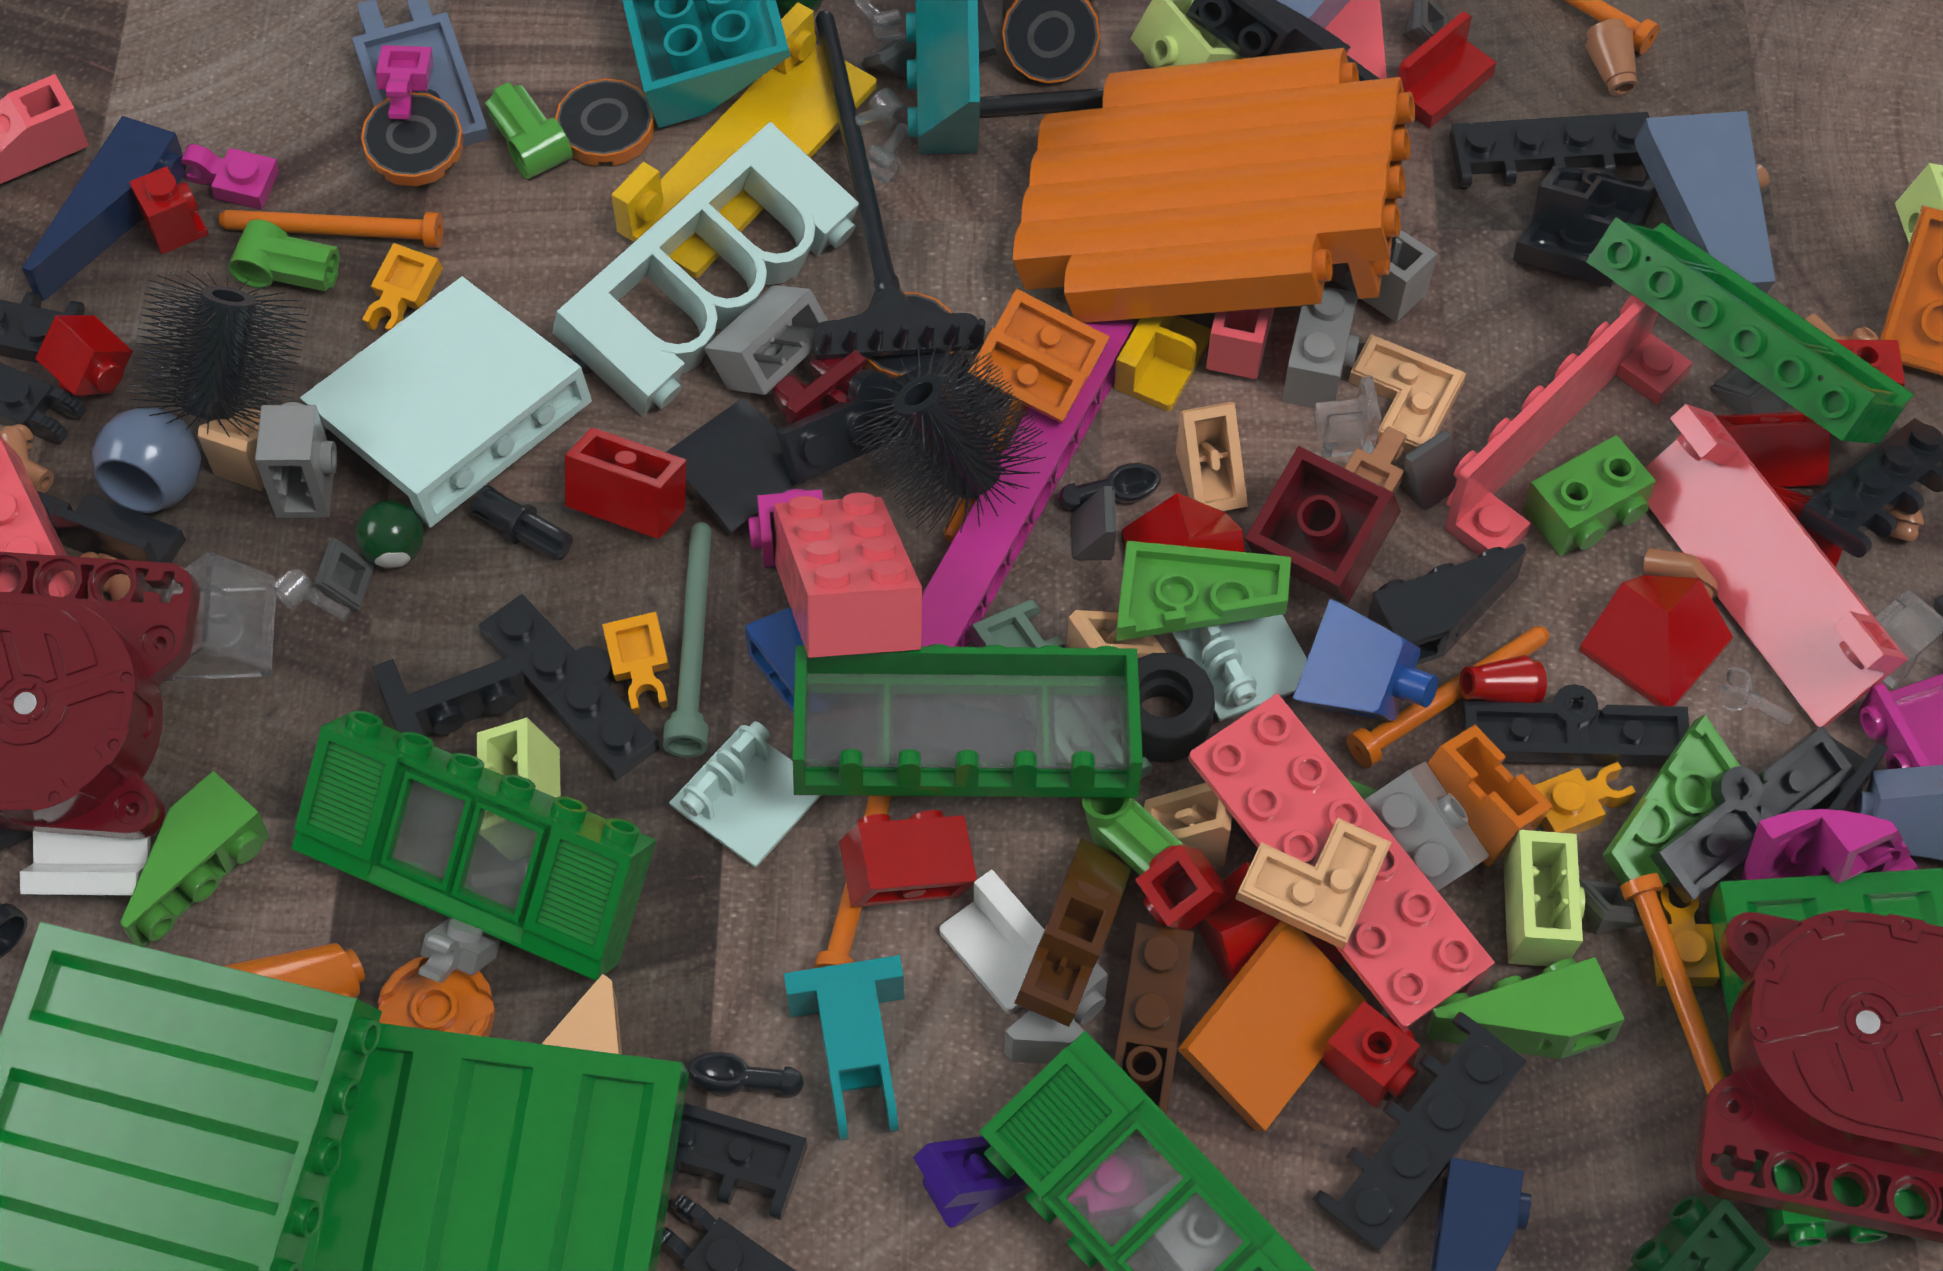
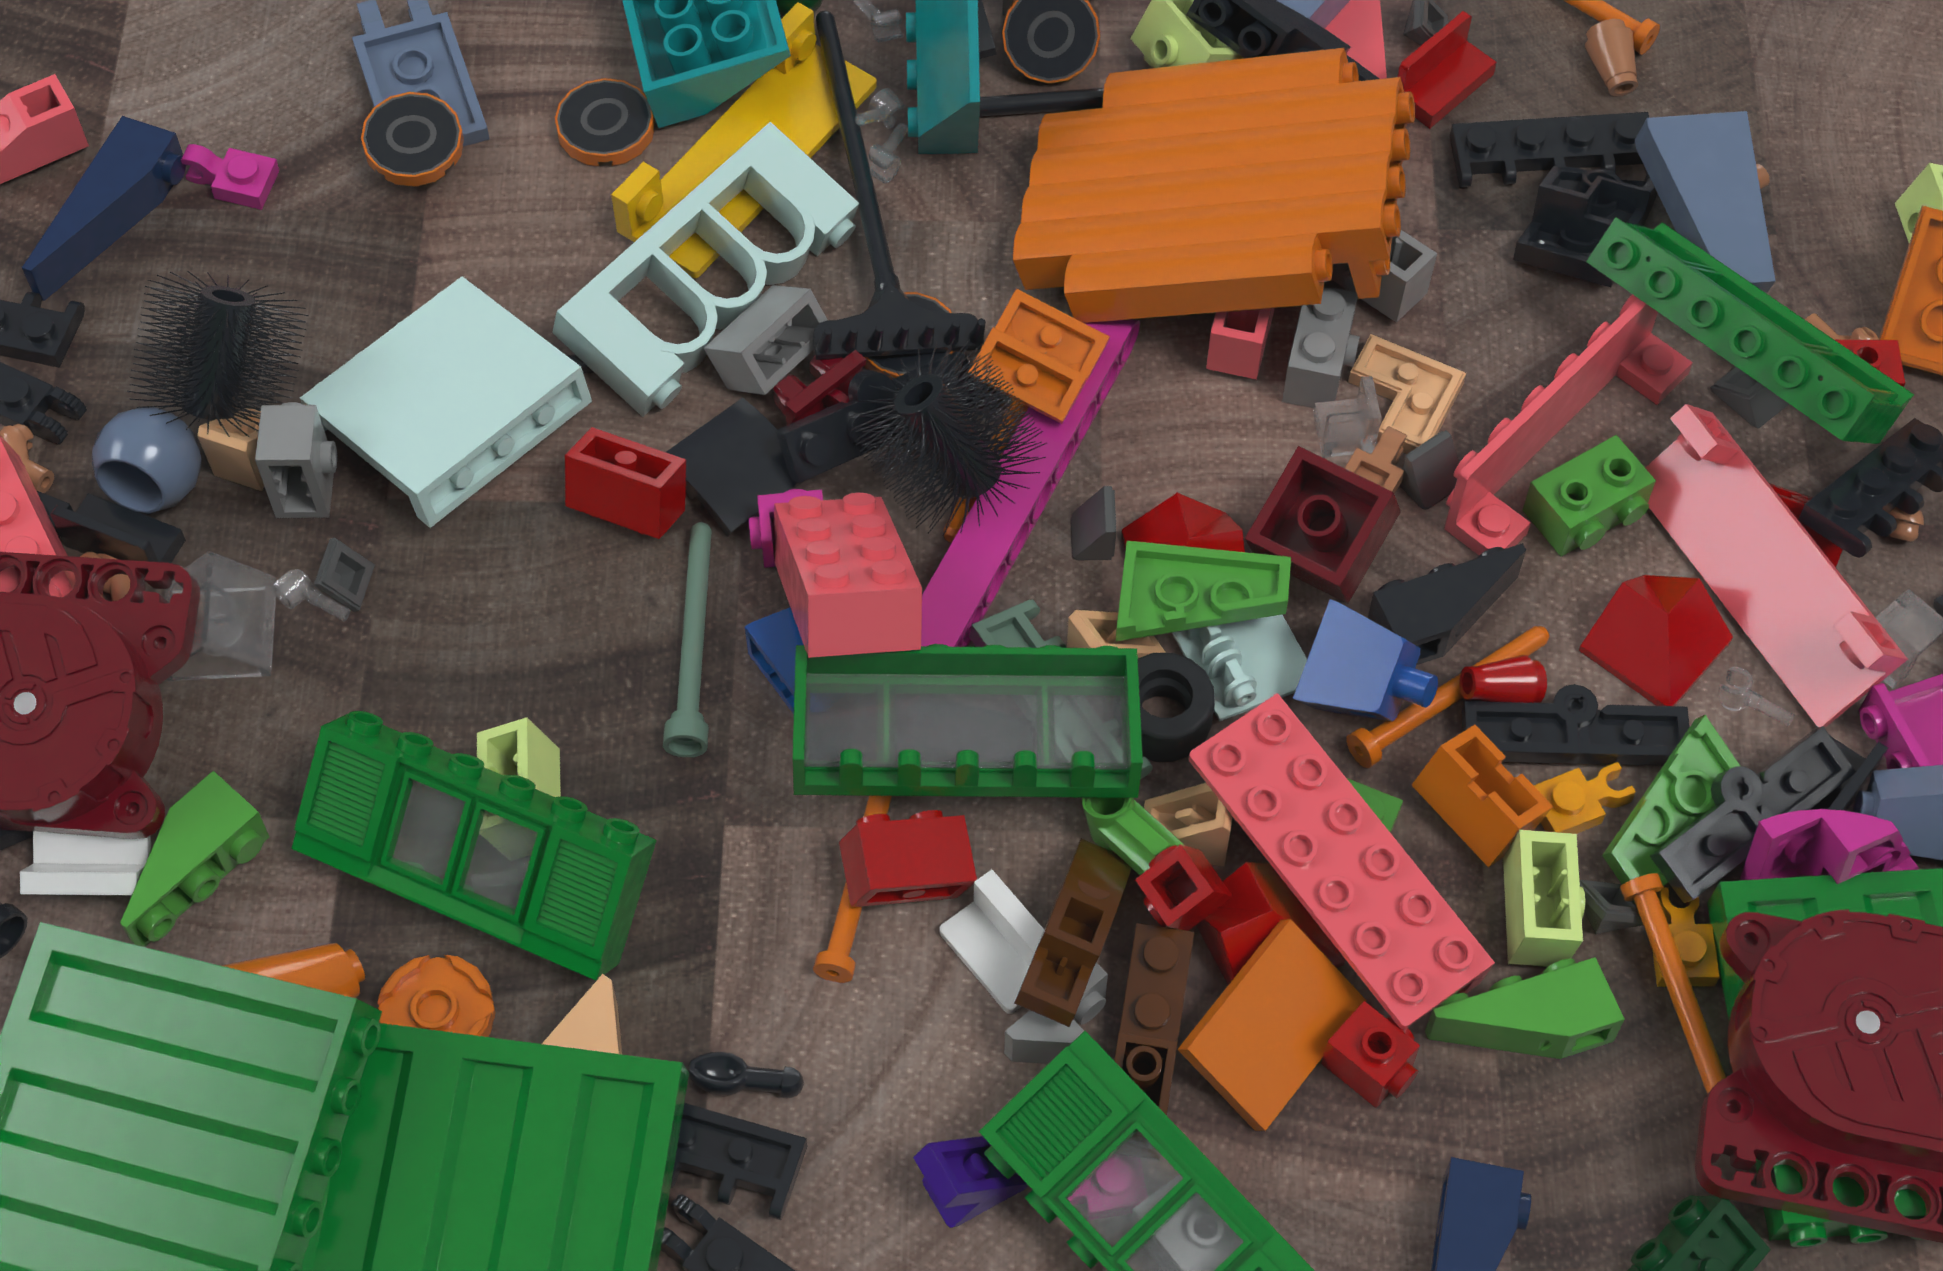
(83, 355): red brick -> none
(168, 210): red brick -> none
(270, 255): bright green piece -> none
(389, 534): dark green piece -> none
(401, 73): dark pink plate -> none
(401, 283): light orange plate -> none
(427, 229): orange bar -> none
(451, 702): black bracket -> none
(456, 947): light grey plate -> none
(521, 523): black axle -> none
(530, 137): bright green piece -> none
(571, 686): black hinge -> none
(637, 653): light orange plate -> none
(745, 795): light aqua hinge -> none
(851, 1025): teal piece -> none
(891, 58): dark grey slope -> none
(1130, 481): black piece -> none
(1160, 359): yellow panel -> none
(1212, 456): light nougat slope -> none
(1322, 897): light nougat tile -> none
(1426, 1136): black hinge -> none
(1428, 825): light grey brick -> none
(1679, 564): nougat arm -> none
(1782, 446): red panel -> none

